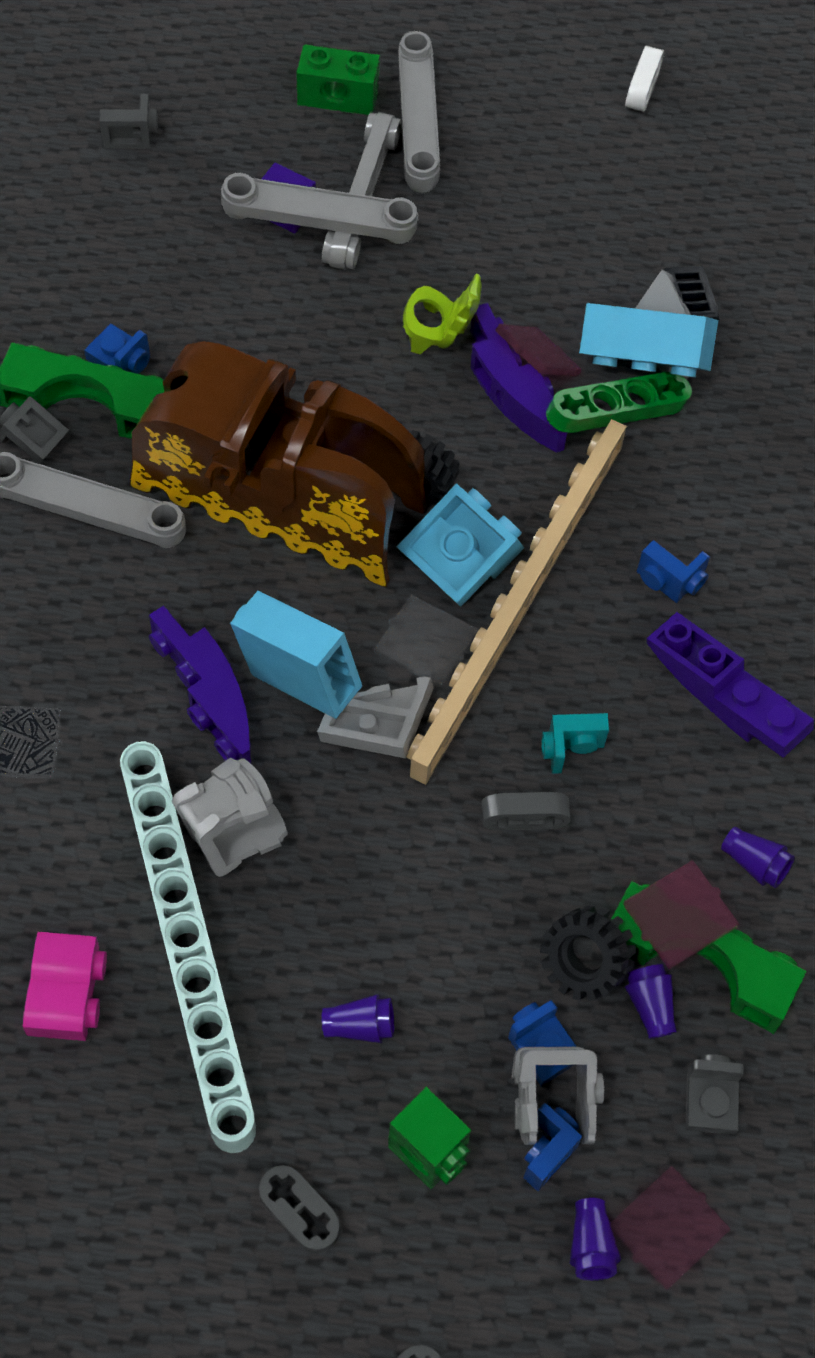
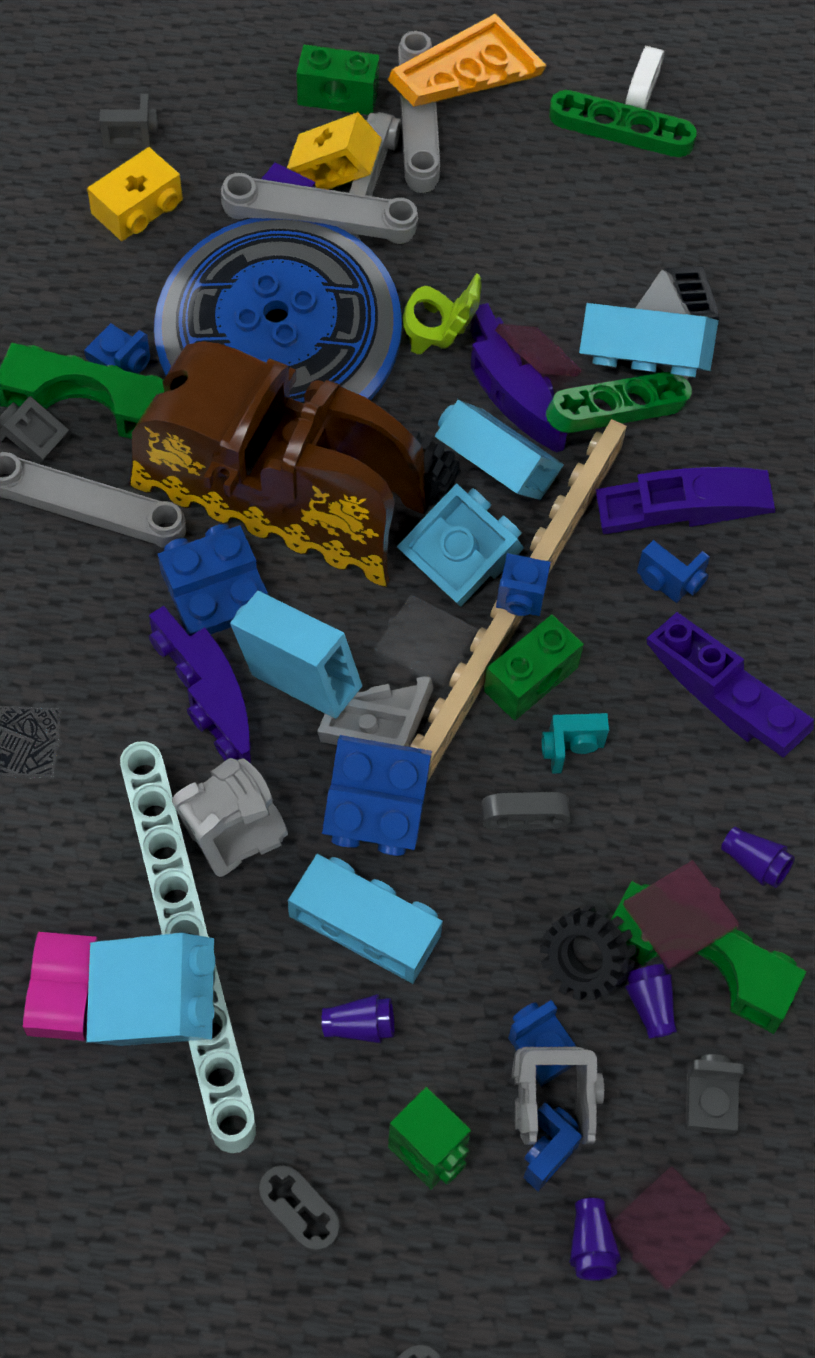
(135, 194): none -> yellow brick
(151, 990): none -> medium azure brick
(210, 577): none -> blue plate
(333, 287): none -> dish
(336, 152): none -> yellow brick
(365, 917): none -> medium azure brick
(376, 794): none -> blue plate
(467, 63): none -> light orange wing
(498, 449): none -> medium azure brick
(522, 585): none -> blue bracket
(533, 667): none -> green brick
(623, 117): none -> green beam
(685, 494): none -> dark purple slope

